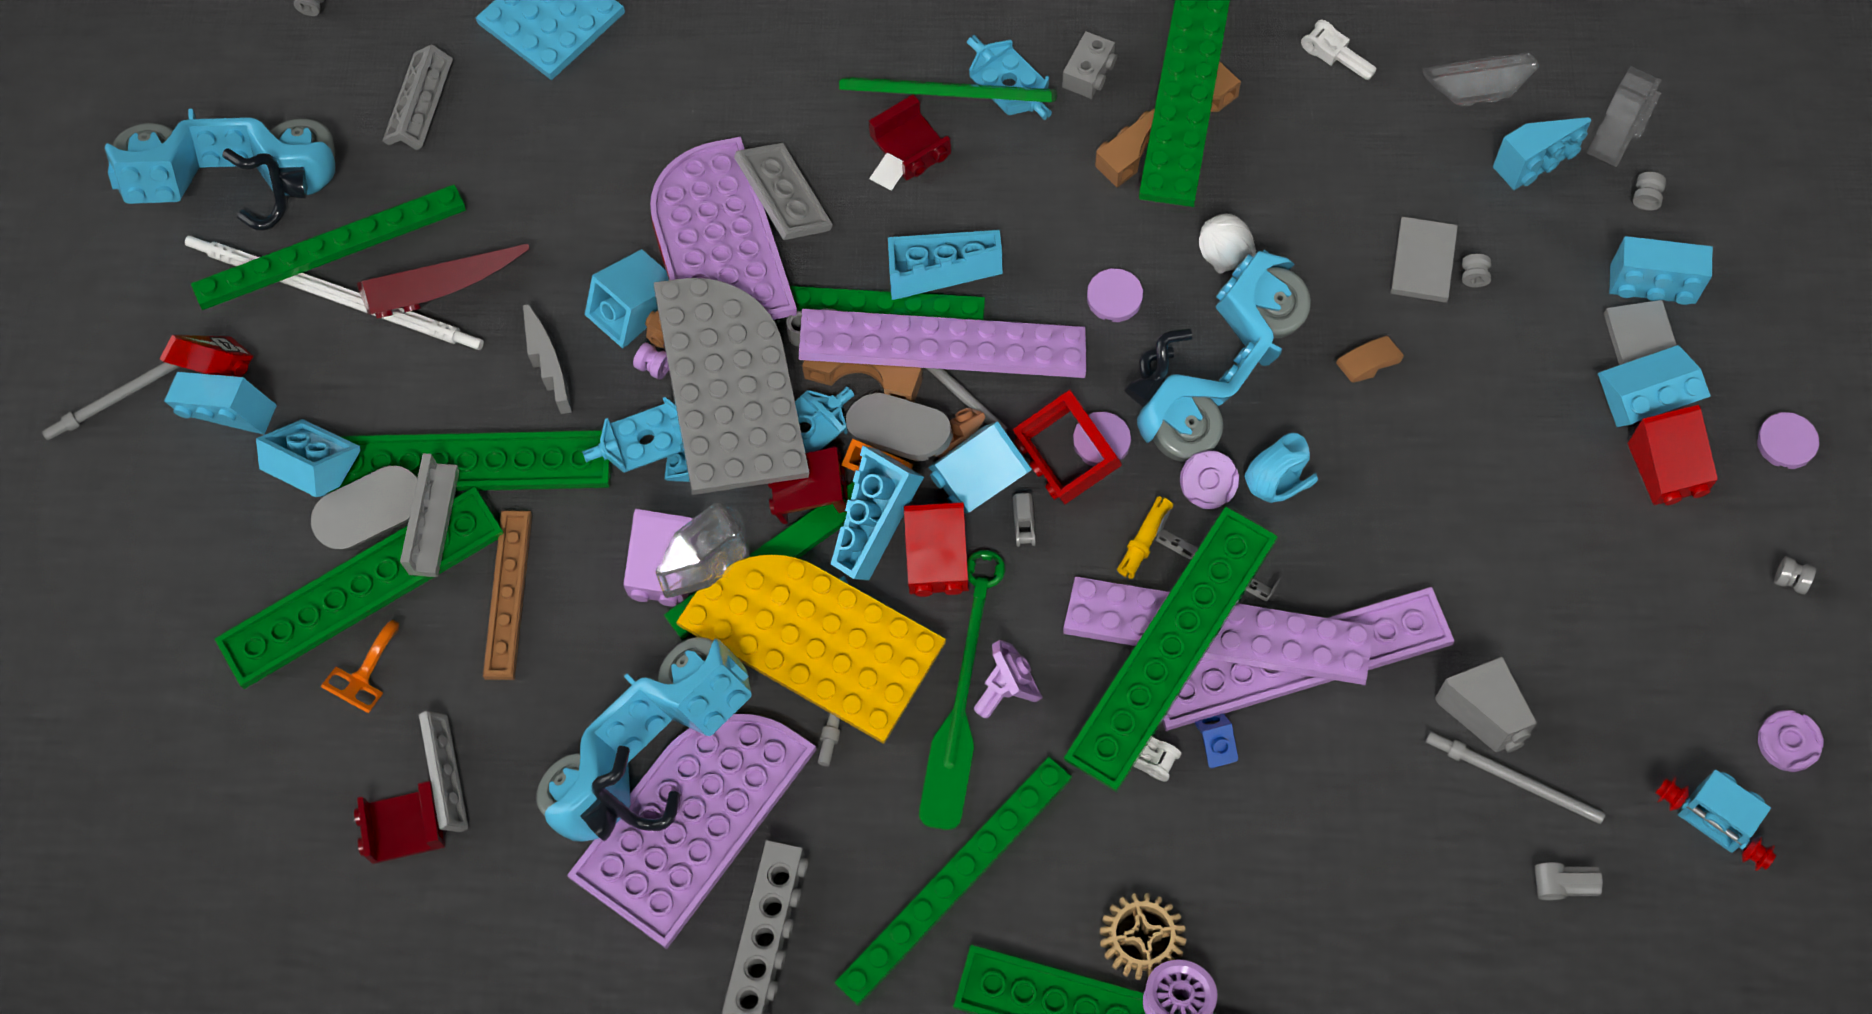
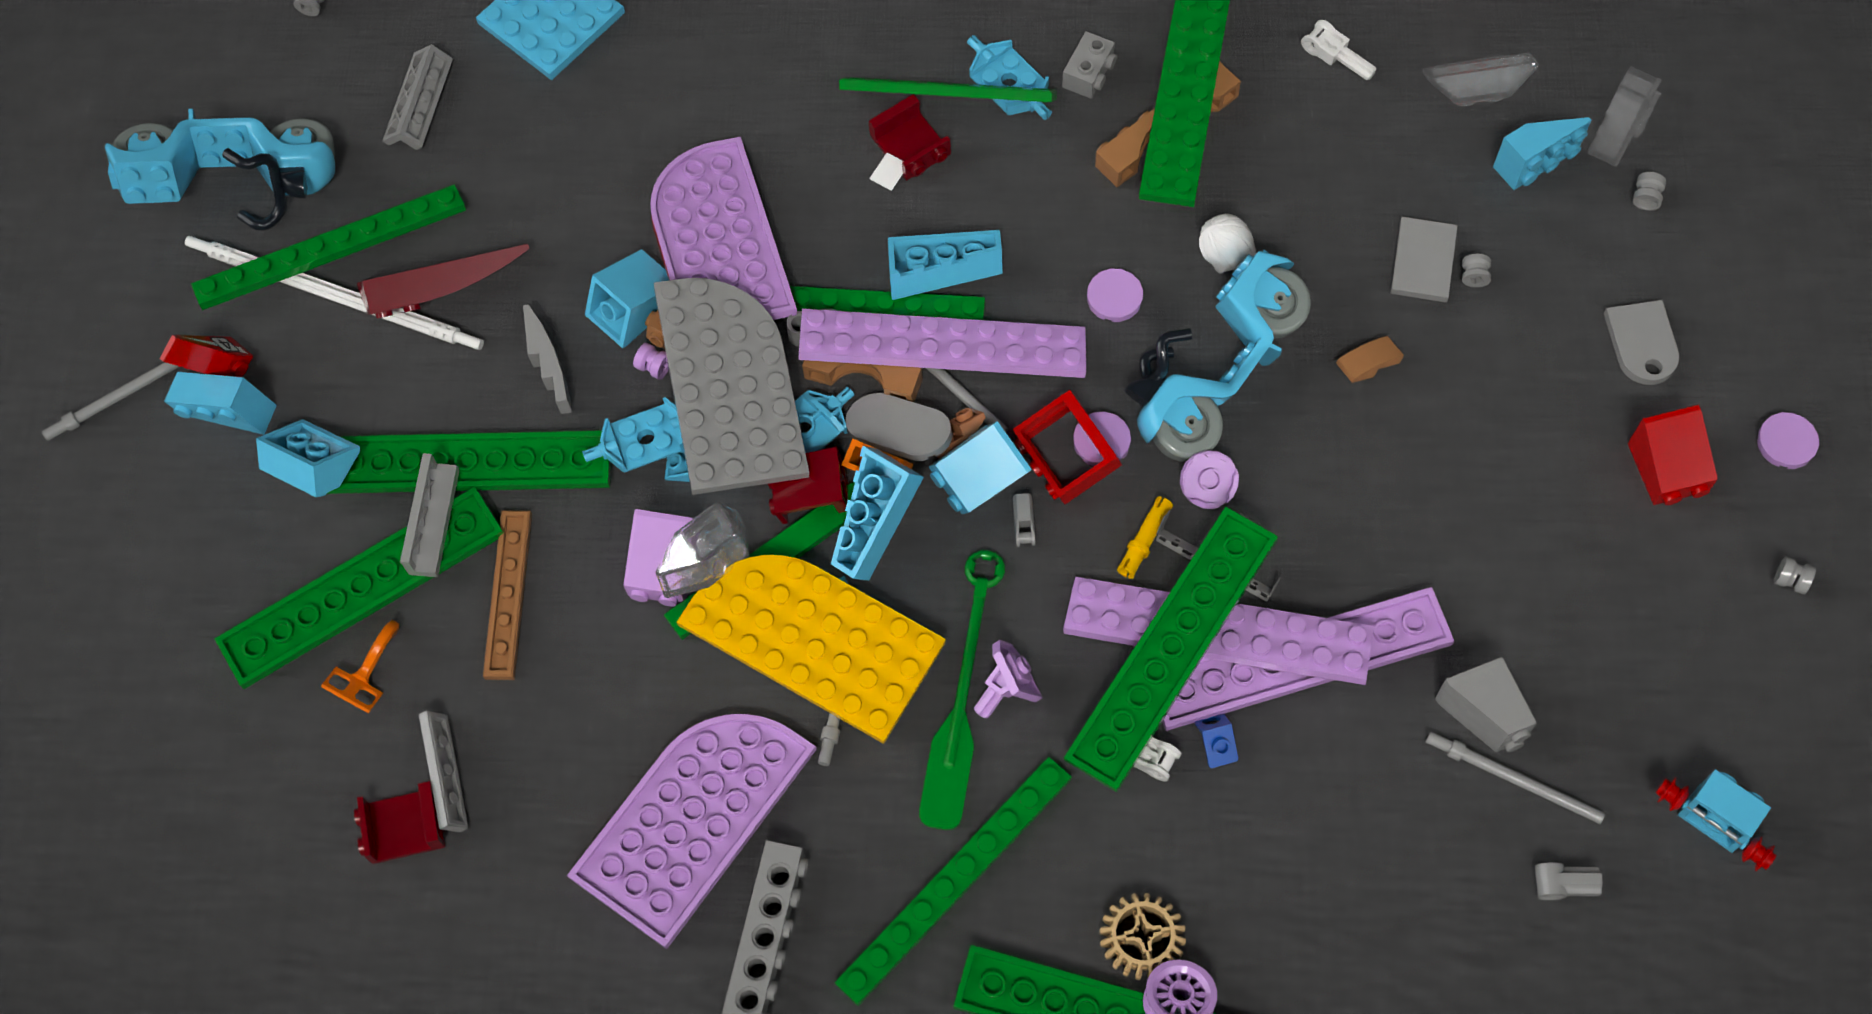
(364, 508): light grey tile -> none
(590, 789): medium azure piece -> none
(783, 191): light grey tile -> none
(936, 549): red slope -> none
(1277, 470): medium azure hair -> none
(1652, 385): medium azure slope -> none
(1660, 270): medium azure brick -> none
(1790, 741): lavender tile -> none

